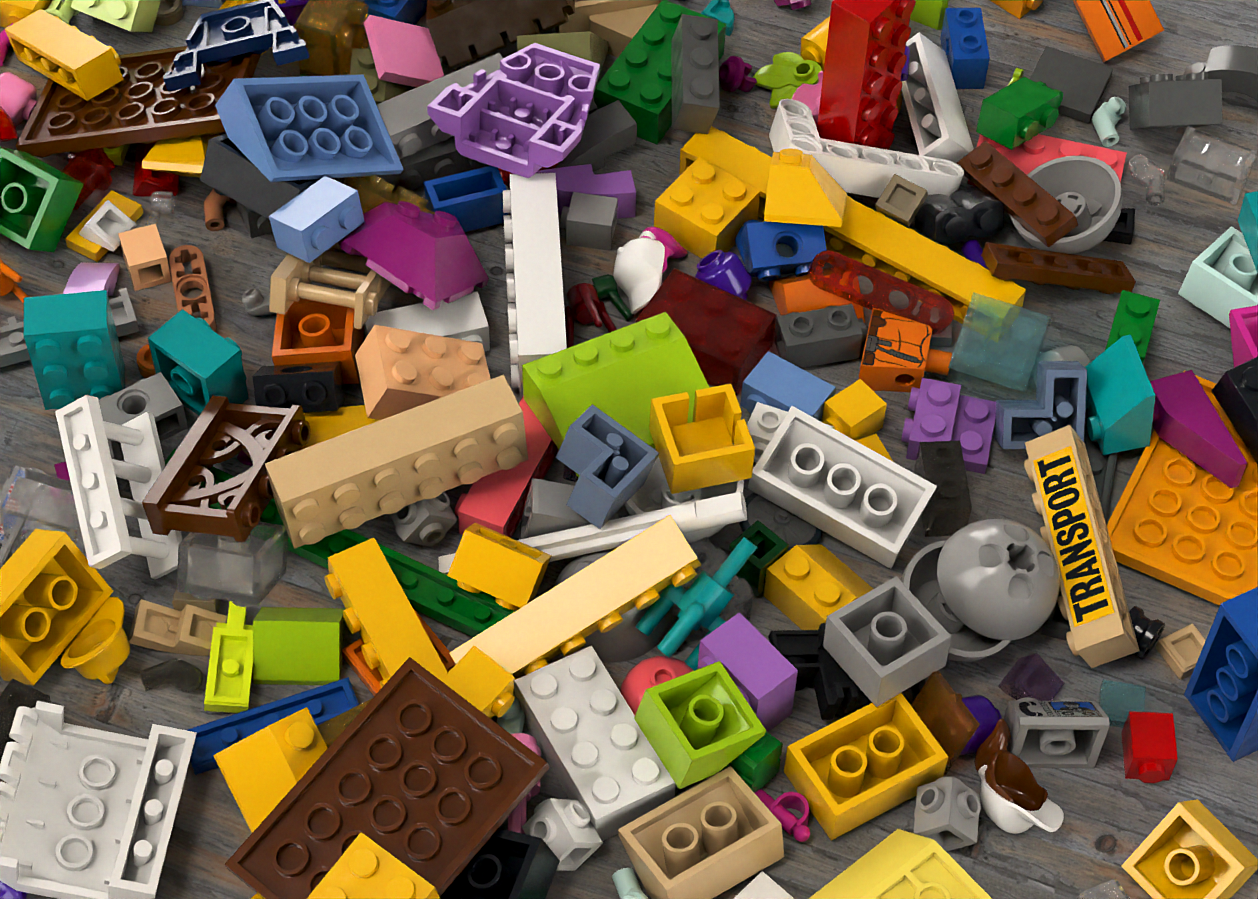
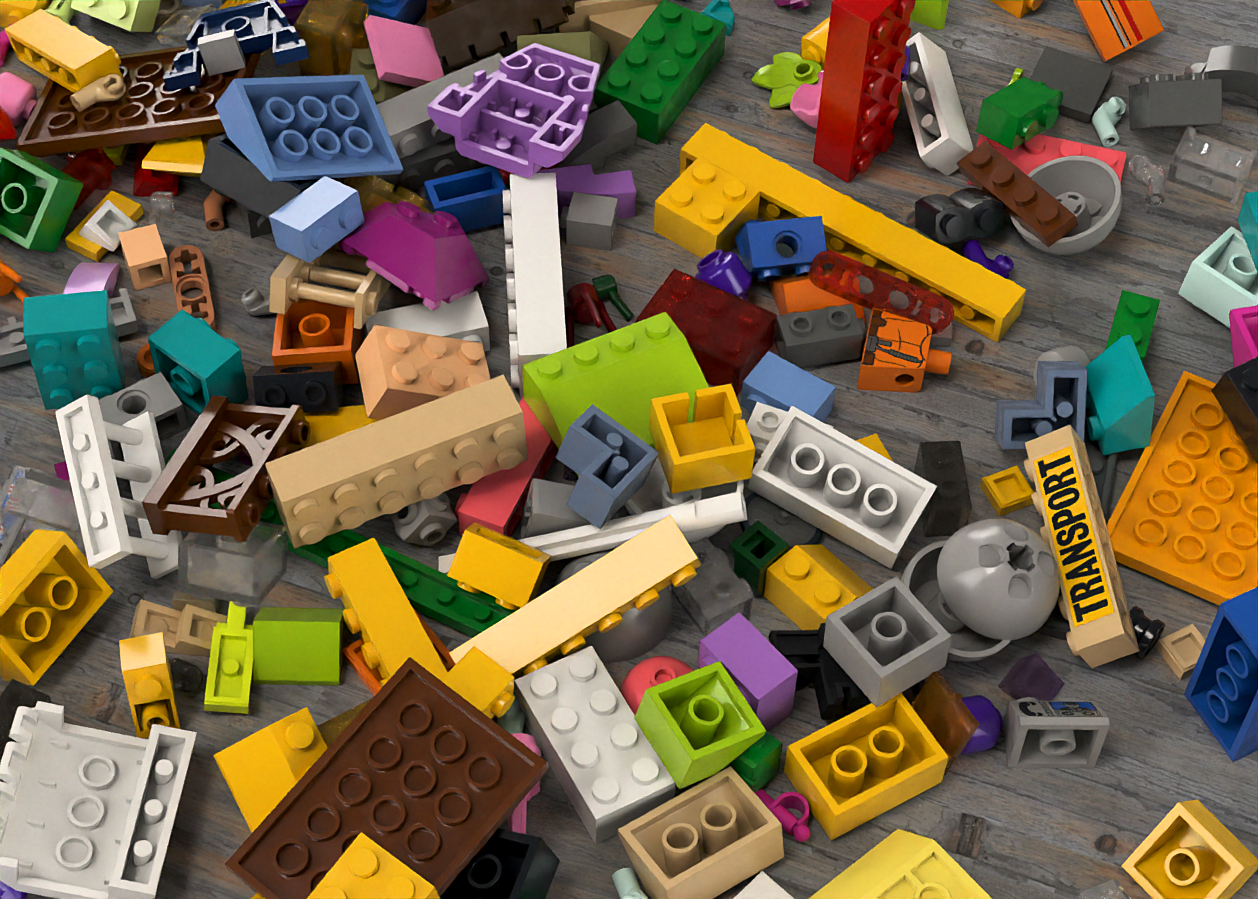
(100, 644): yellow piece -> none
(102, 90): none -> tan arm
(148, 683): none -> yellow slope
(180, 24): none -> clear plate
(221, 52): none -> light grey tile
(322, 702): blue tile -> none
(565, 830): white brick -> none
(641, 265): white hair -> none
(695, 74): dark grey brick -> none
(698, 604): teal plant -> none
(734, 75): magenta plate -> none
(802, 191): yellow slope -> none
(855, 166): white beam -> none
(855, 411): yellow brick -> none
(901, 200): dark tan tile -> none
(947, 813): light grey brick -> none
(948, 416): medium lavender plate -> none
(965, 46): blue brick -> none
(1000, 342): clear light blue brick -> none
(1007, 490): none -> yellow tile
(1009, 788): hair -> none
(1057, 268): reddish brown plate -> none
(1120, 698): clear light blue tile -> none
(1124, 227): black tile -> none
(1149, 746): red brick -> none
(1192, 426): magenta slope -> none

